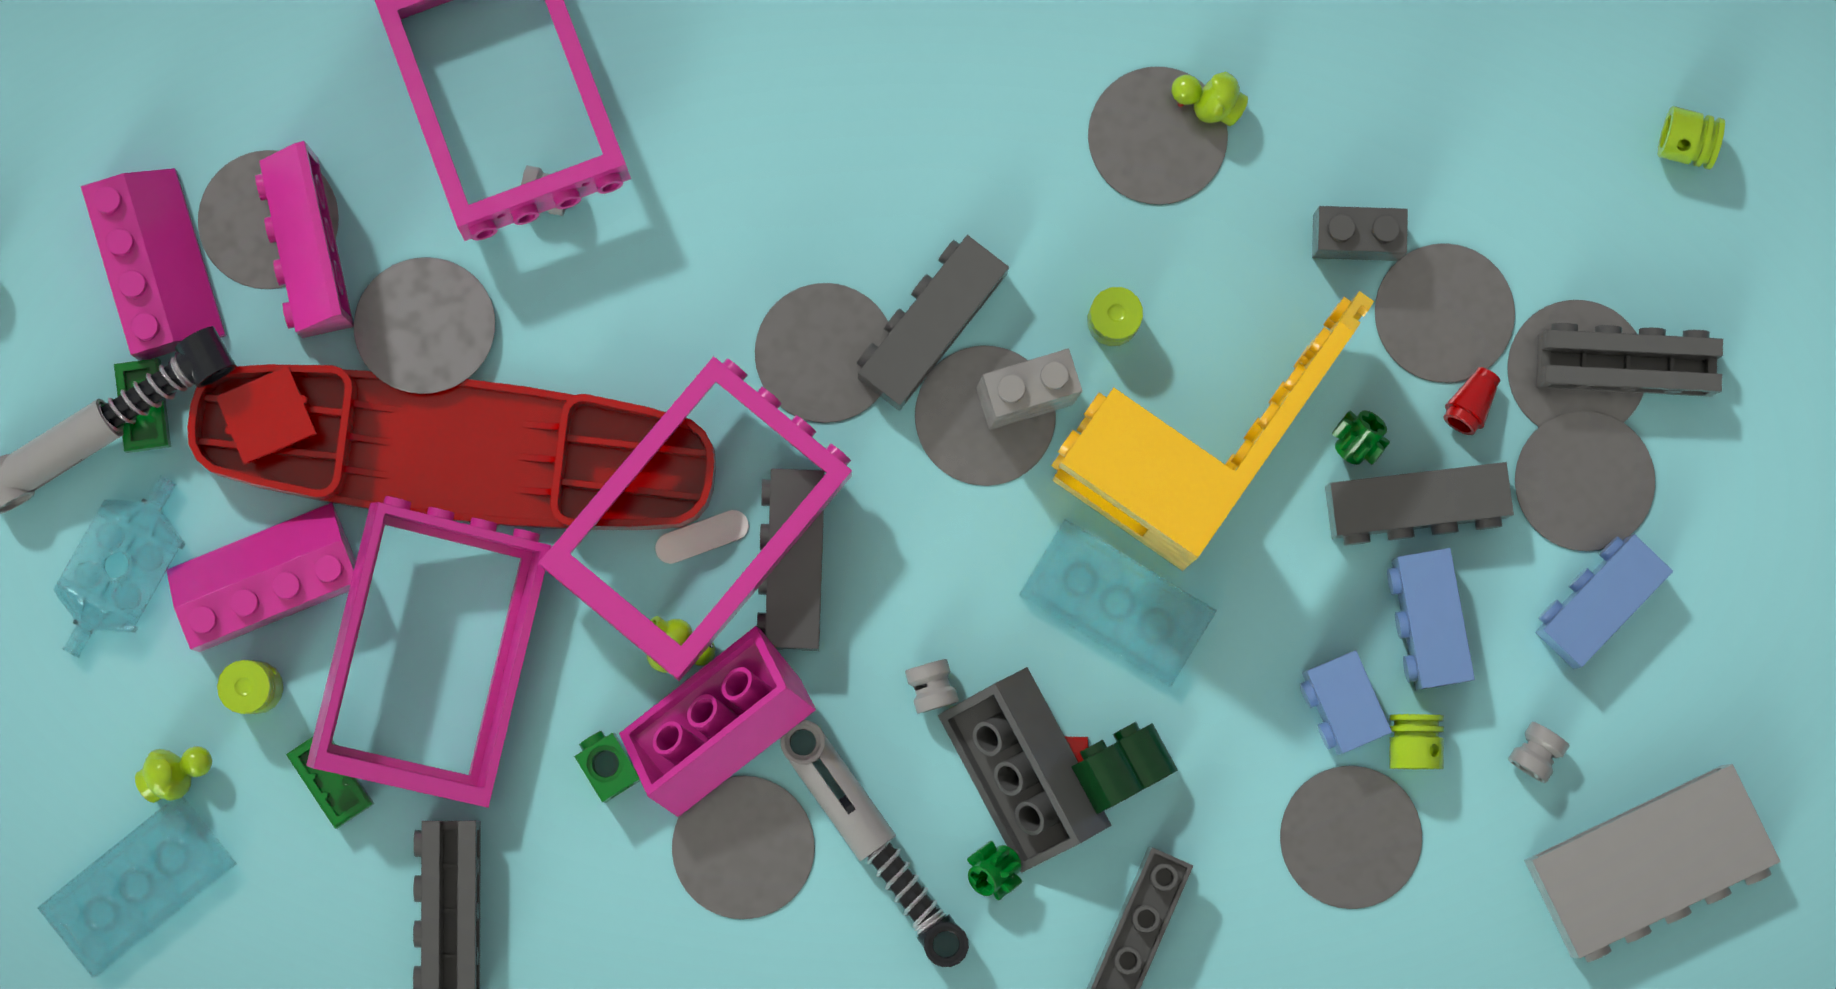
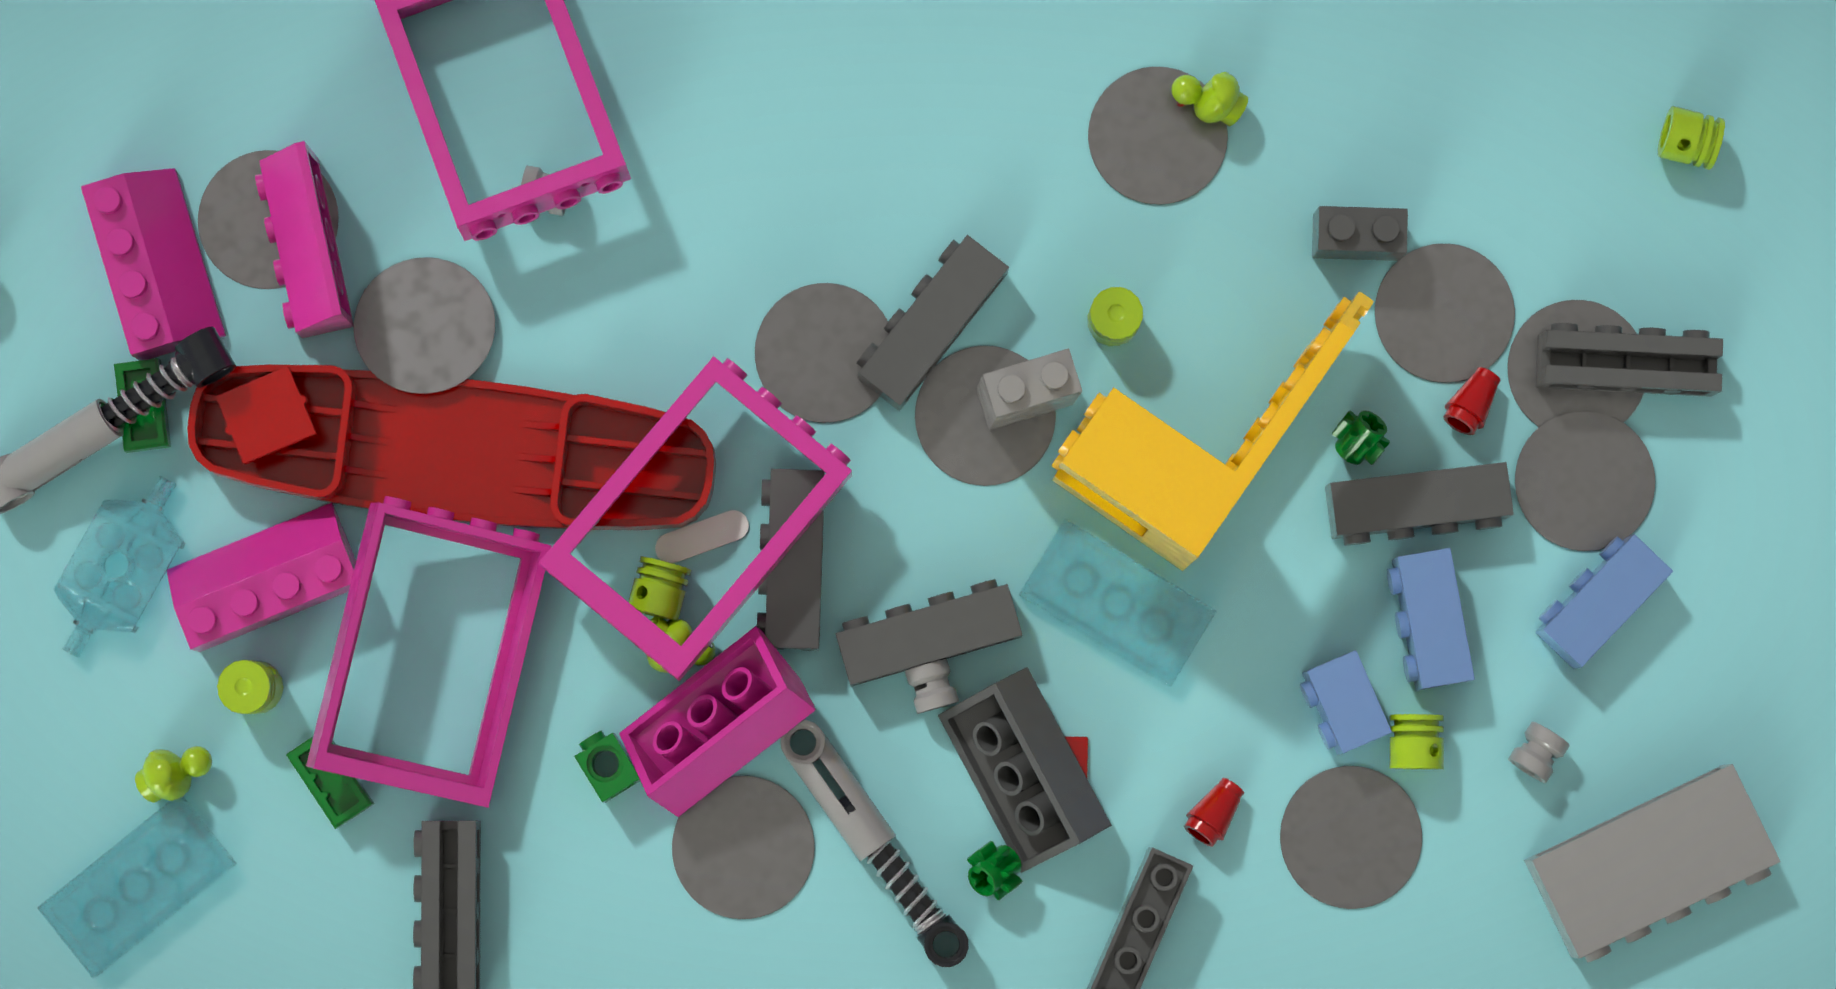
(659, 588): none -> lime piece
(928, 634): none -> dark grey brick
(1124, 767): dark green brick -> none
(1214, 812): none -> red cone

